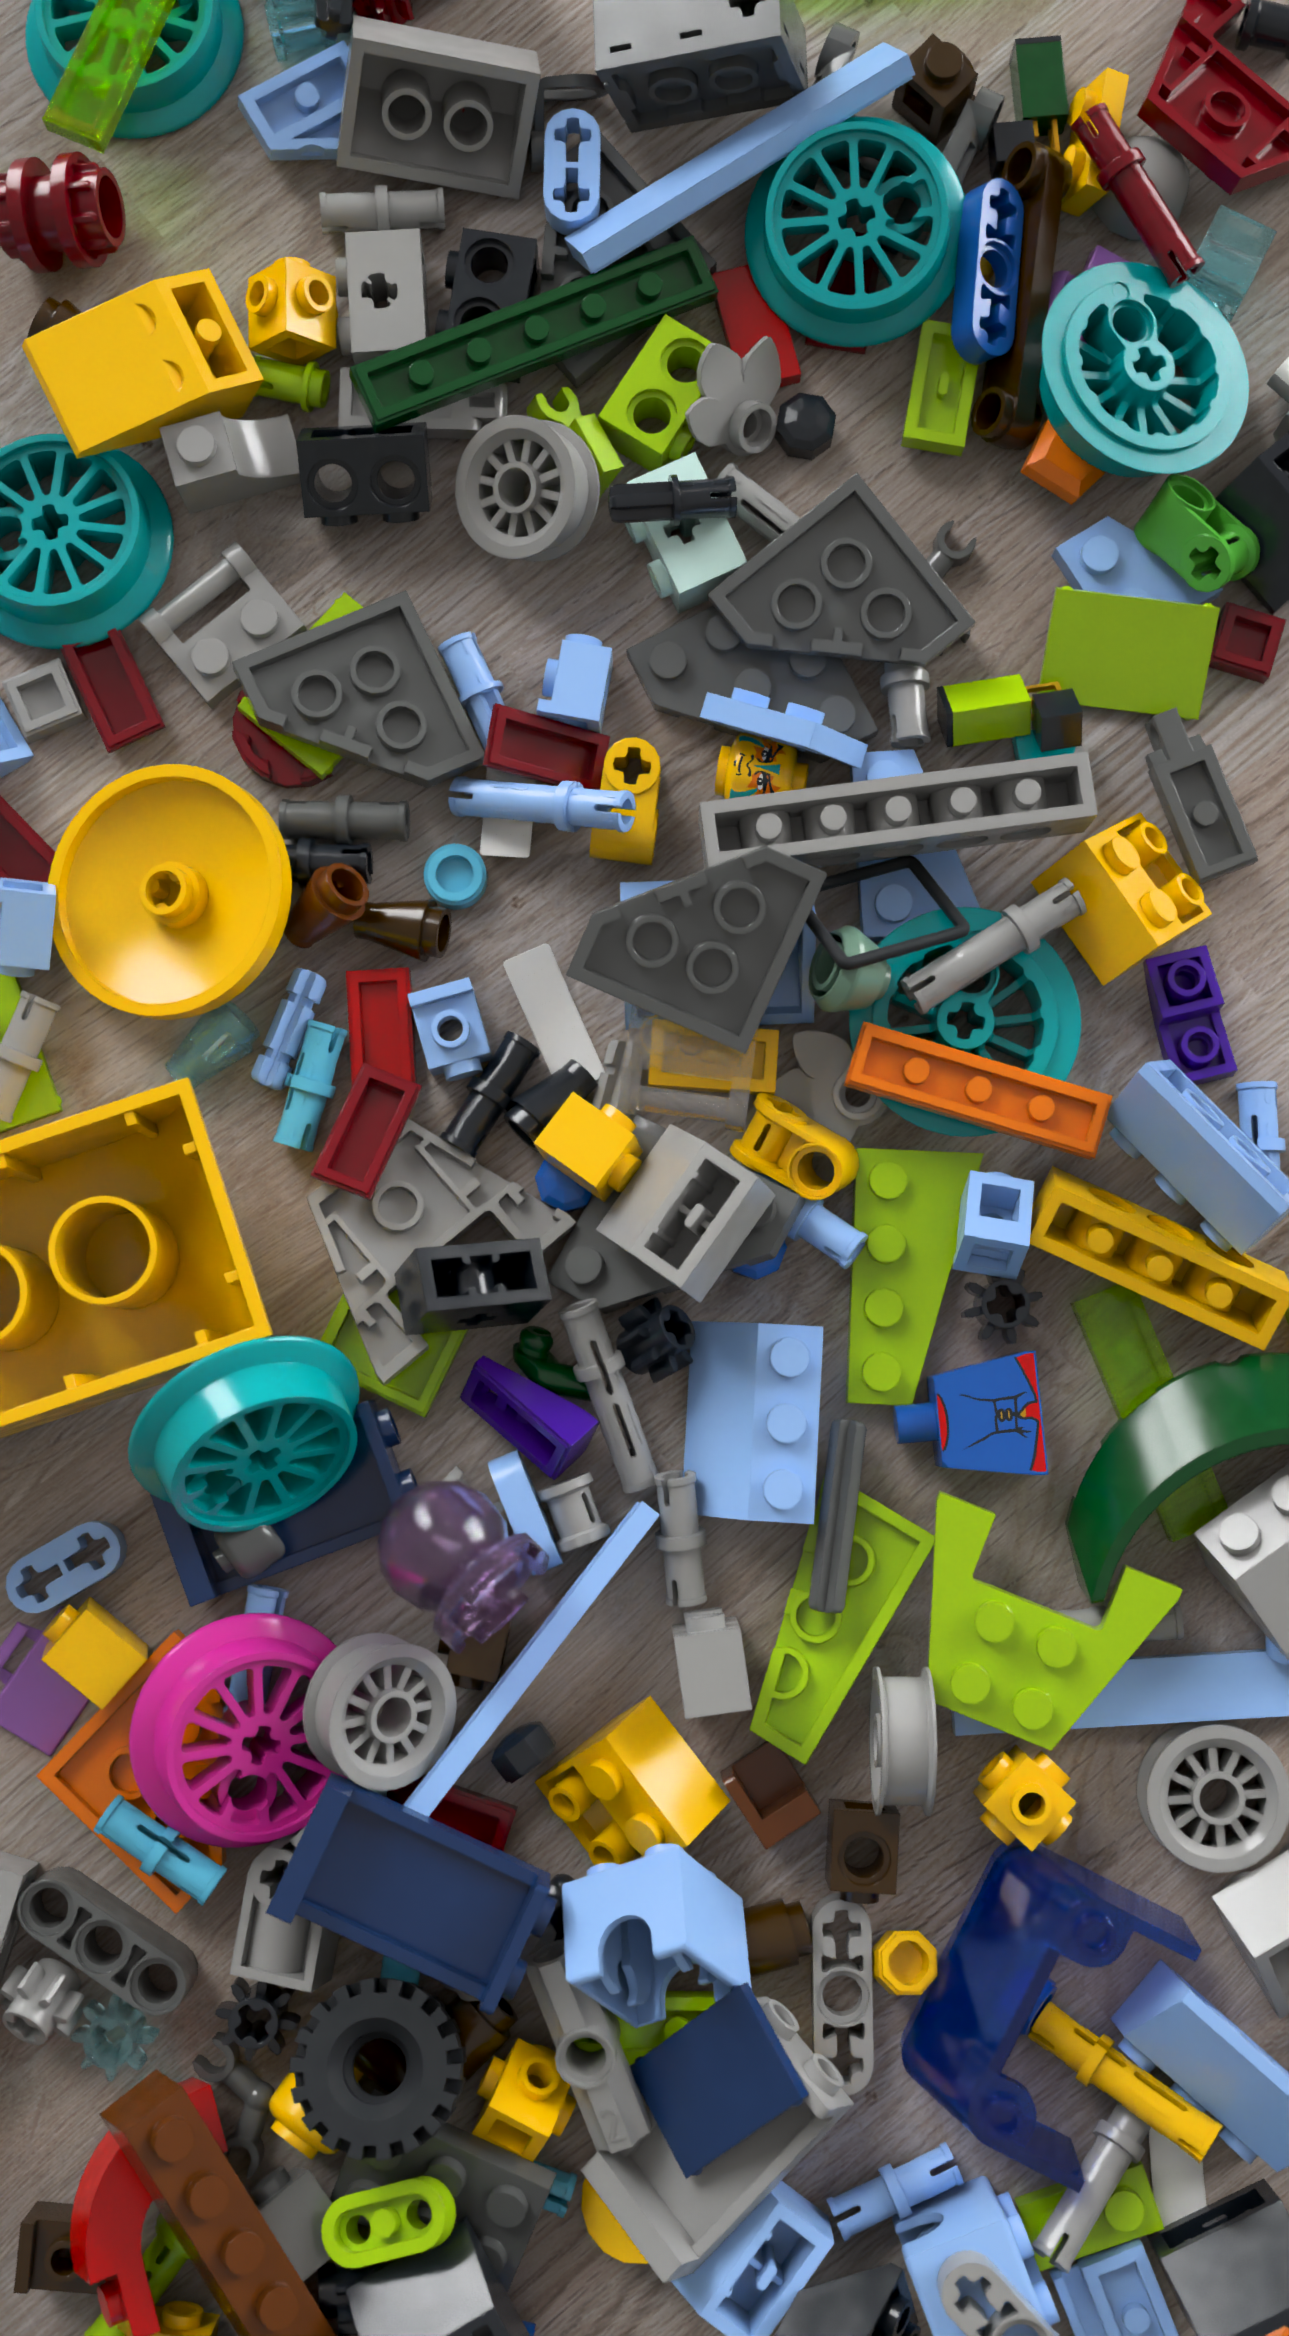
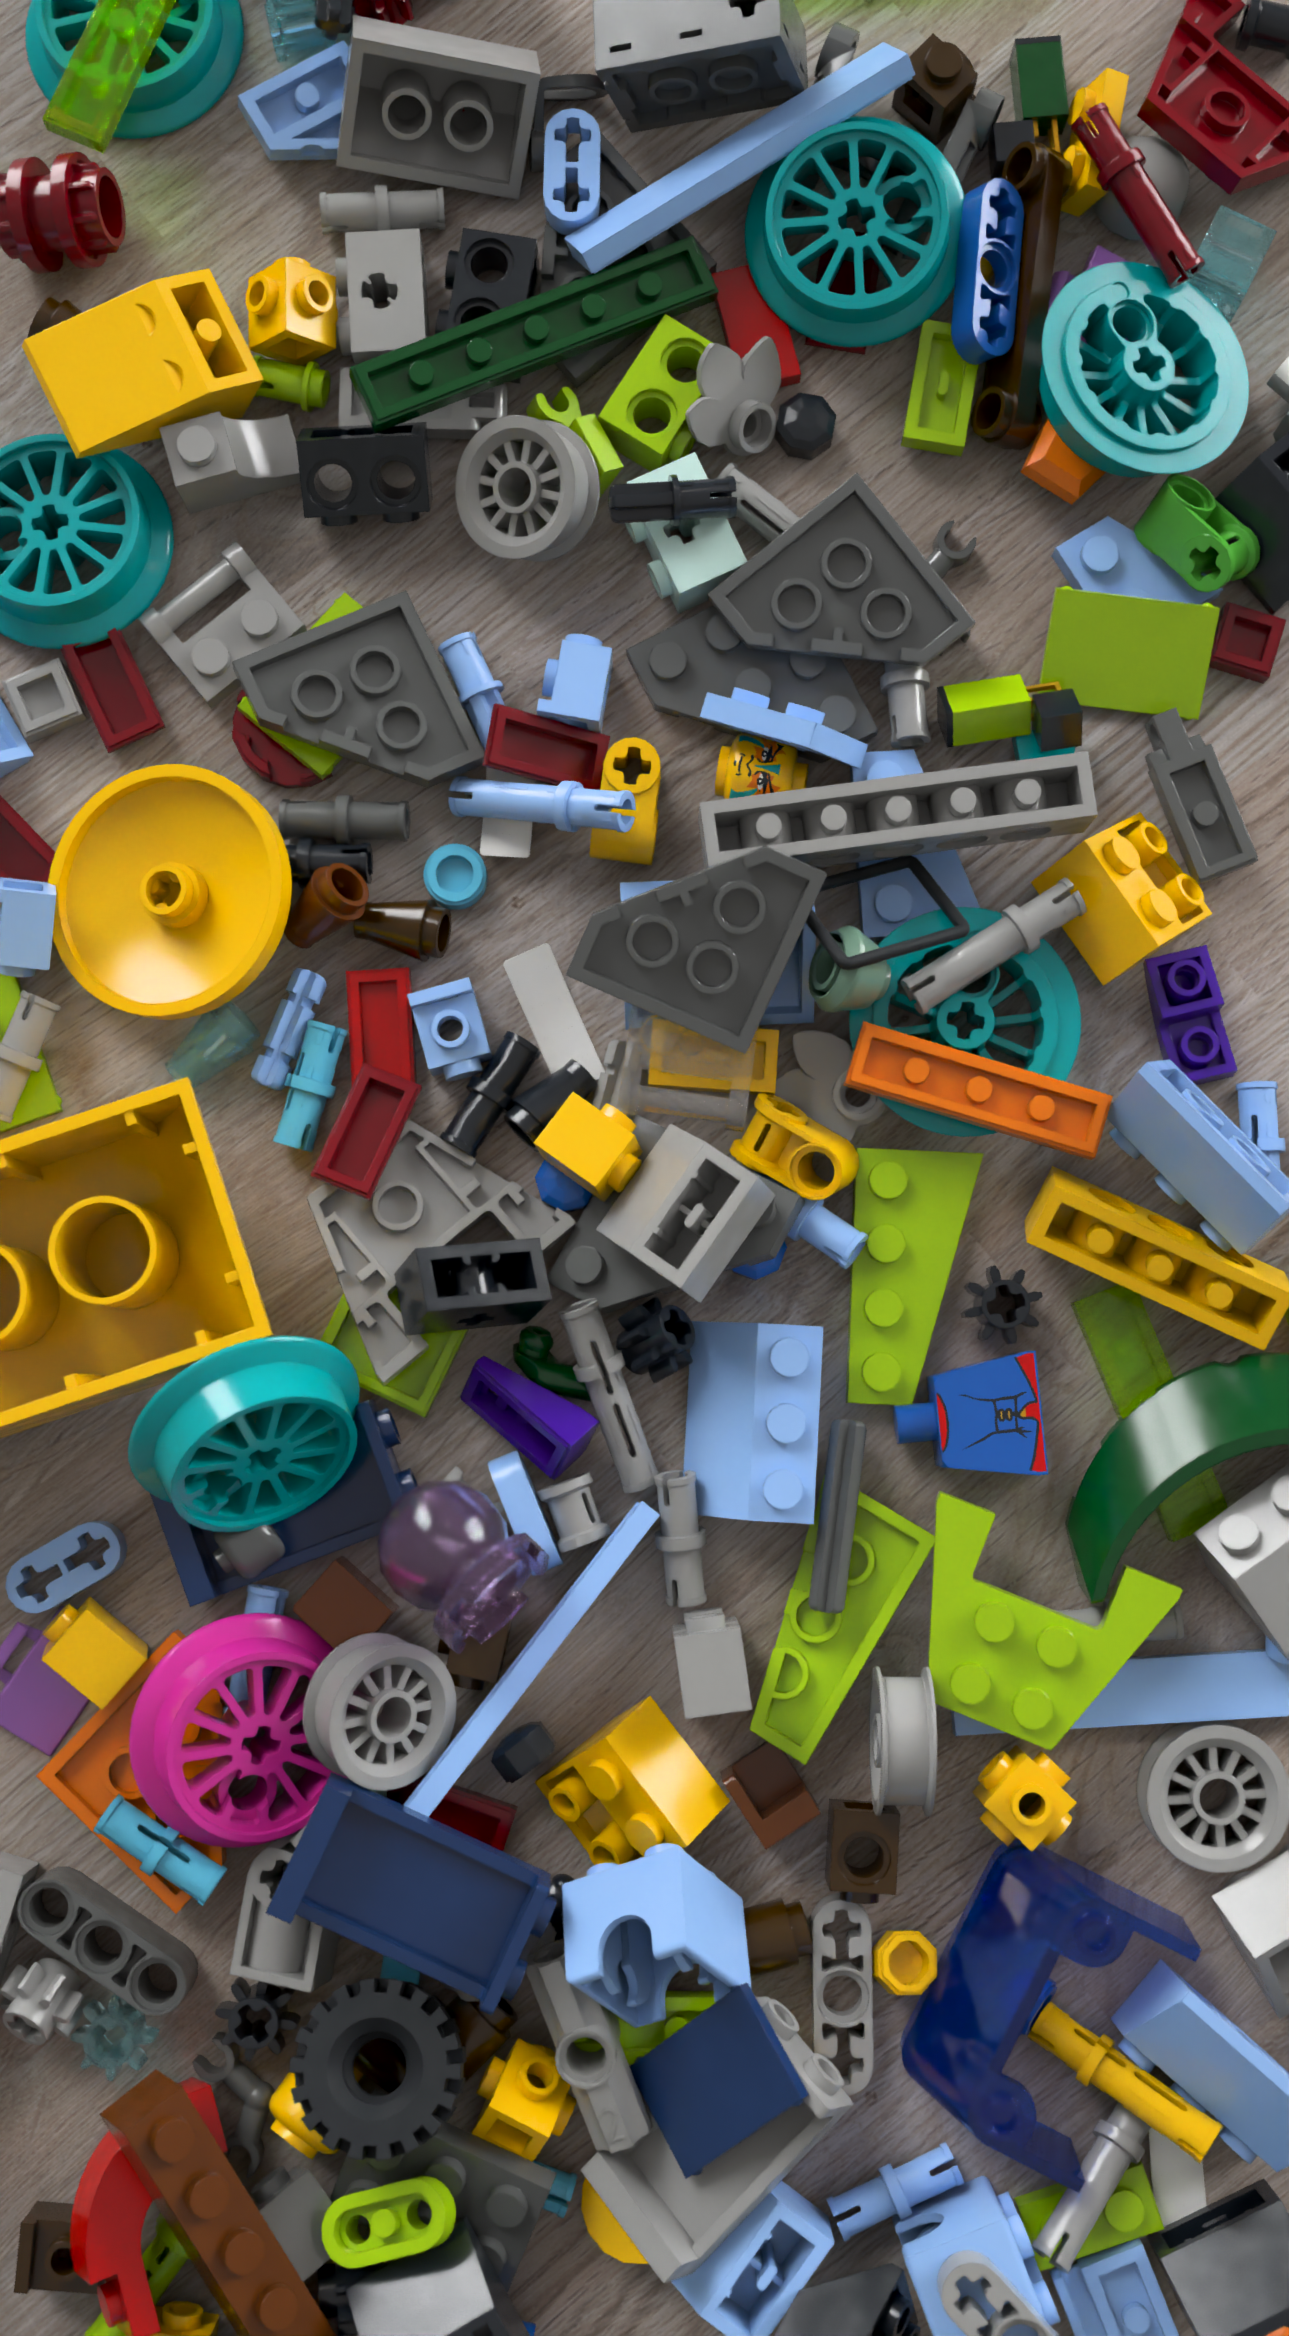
(344, 1604): none -> reddish brown panel
(994, 1224): light blue brick -> none

